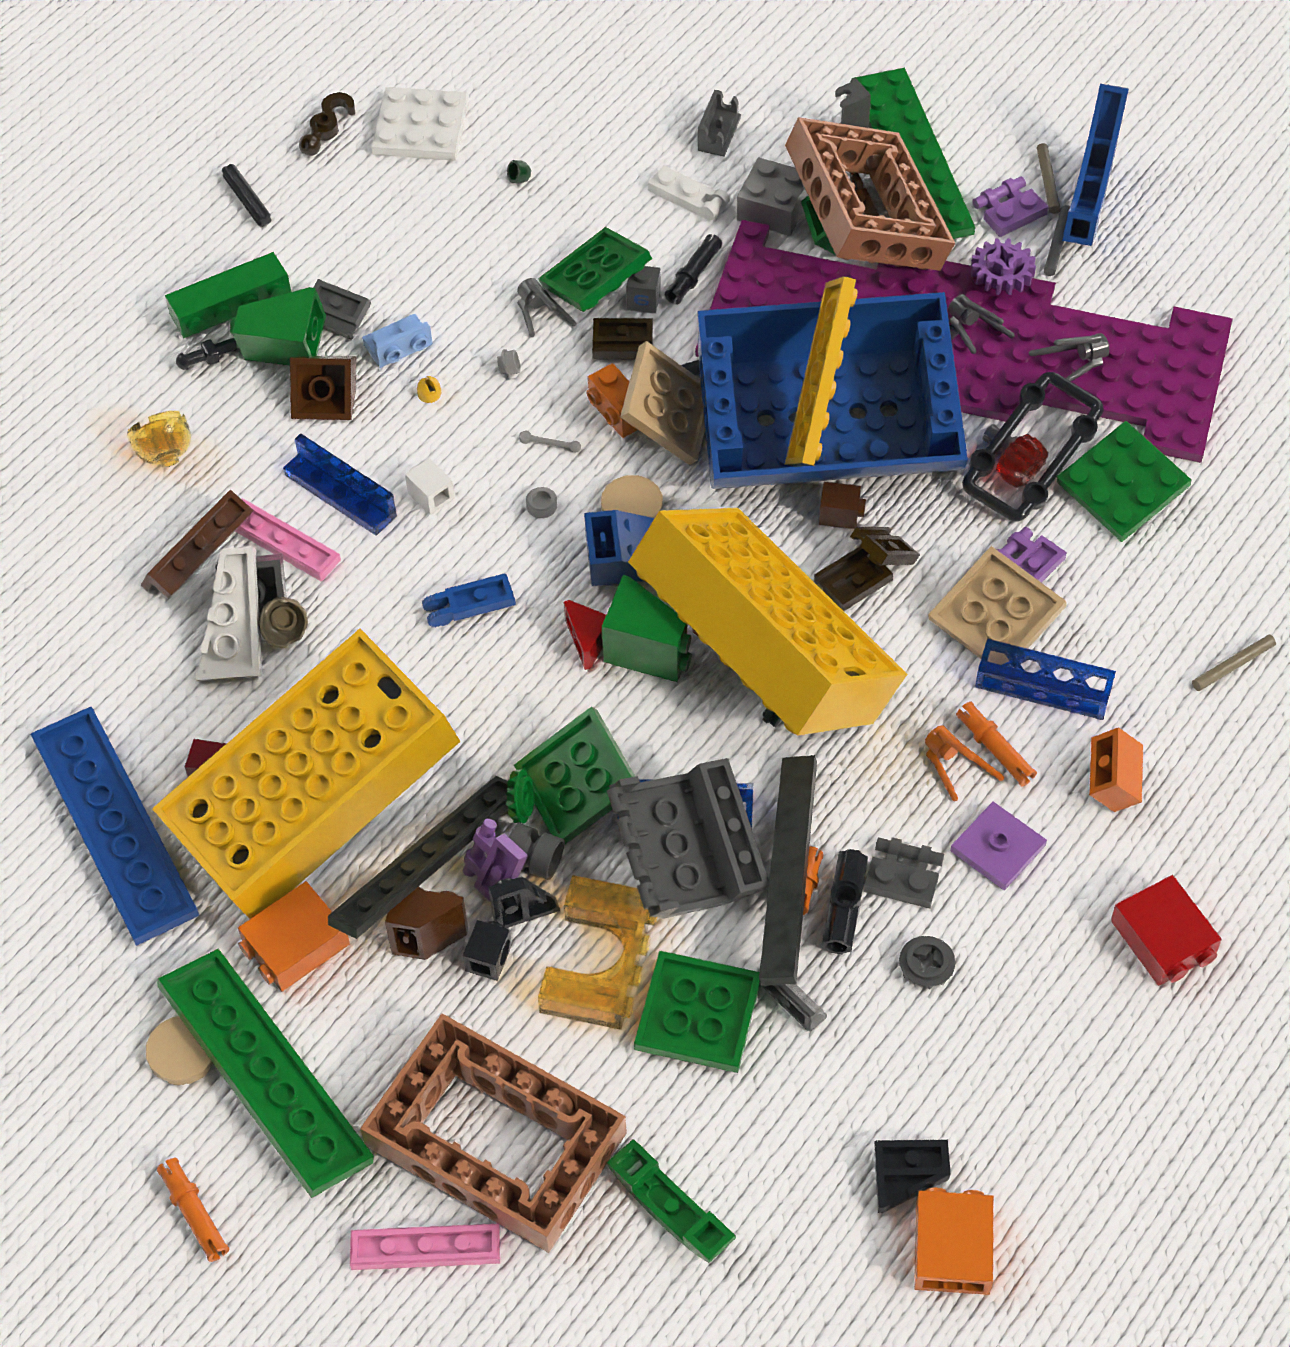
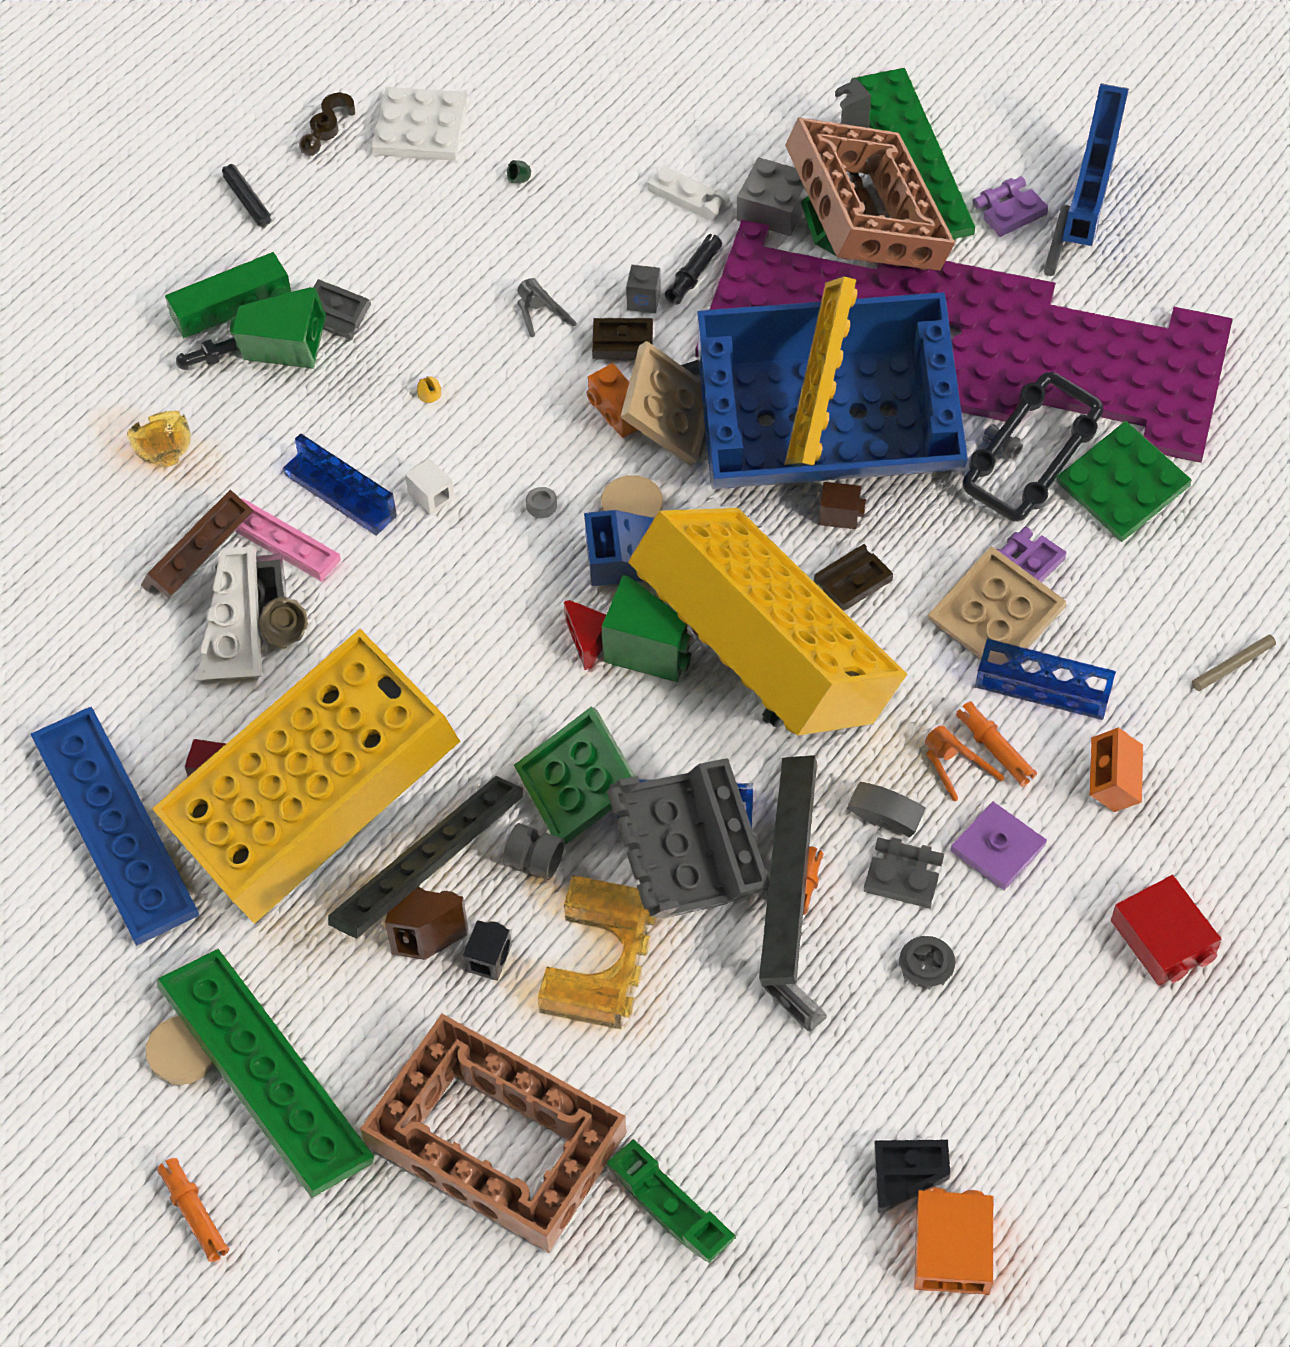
(291, 937): orange brick -> none
(322, 387): reddish brown slope -> none
(398, 340): light blue bracket -> none
(425, 1246): bright pink tile -> none
(469, 600): blue hinge -> none
(502, 860): medium lavender plate -> none
(509, 363): light grey plate -> none
(520, 796): green gear -> none
(520, 901): black wing -> none
(526, 437): light grey hinge -> none
(595, 269): green plate -> none
(698, 1011): green plate -> none
(718, 125): dark grey hinge -> none
(841, 917): black piece -> none
(882, 804): none -> dark grey slope
(883, 547): dark brown plate -> none
(967, 312): dark grey plant -> none
(1003, 266): medium lavender gear -> none
(1022, 460): clear red gear -> none
(1048, 178): dark tan bar -> none
(1089, 347): dark grey plant -> none

